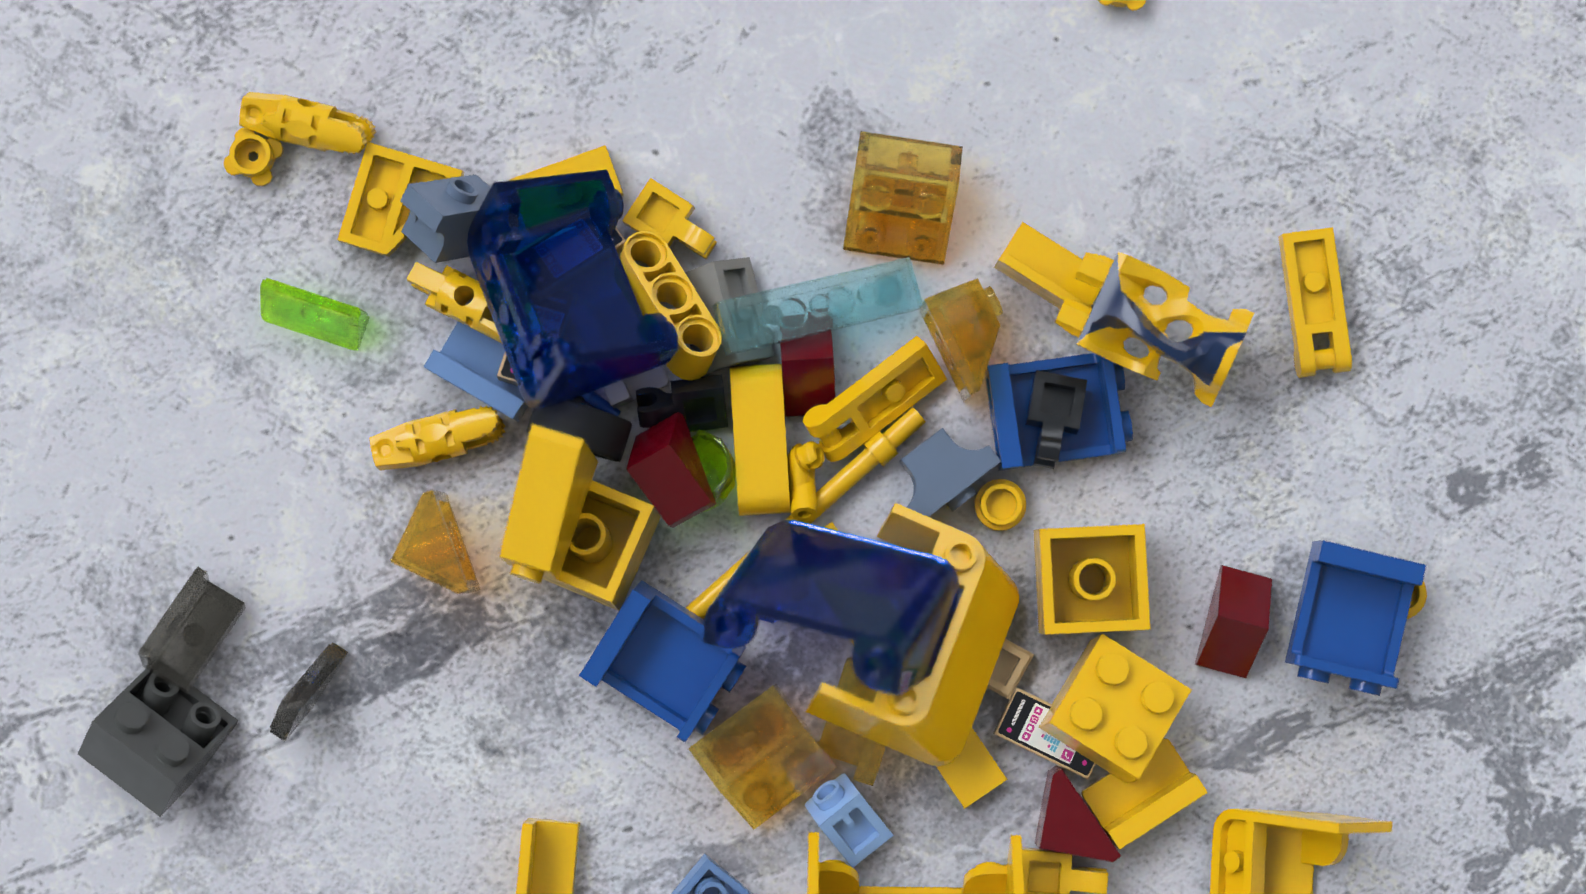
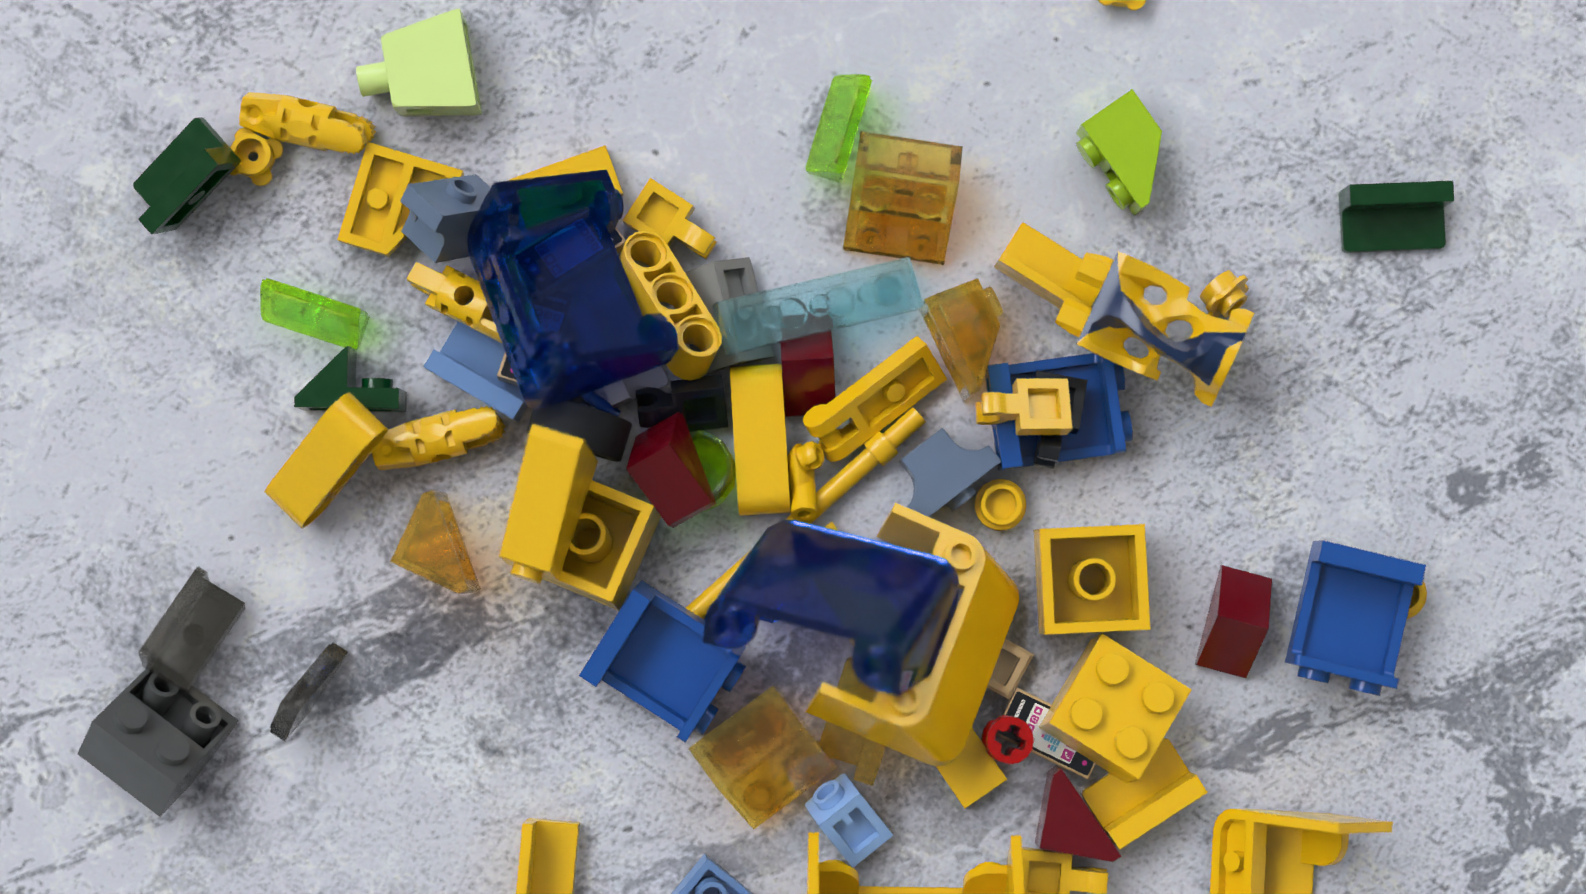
(184, 176): none -> dark green panel
(326, 460): none -> yellow beam
(340, 378): none -> dark green slope
(426, 69): none -> yellowish green torso
(838, 126): none -> clear neon green slope
(1021, 730): none -> red bush
(1035, 405): none -> yellow plate
(1126, 148): none -> lime slope
(1225, 294): none -> yellow plate
(1315, 300): yellow plate -> none
(1394, 216): none -> dark green panel

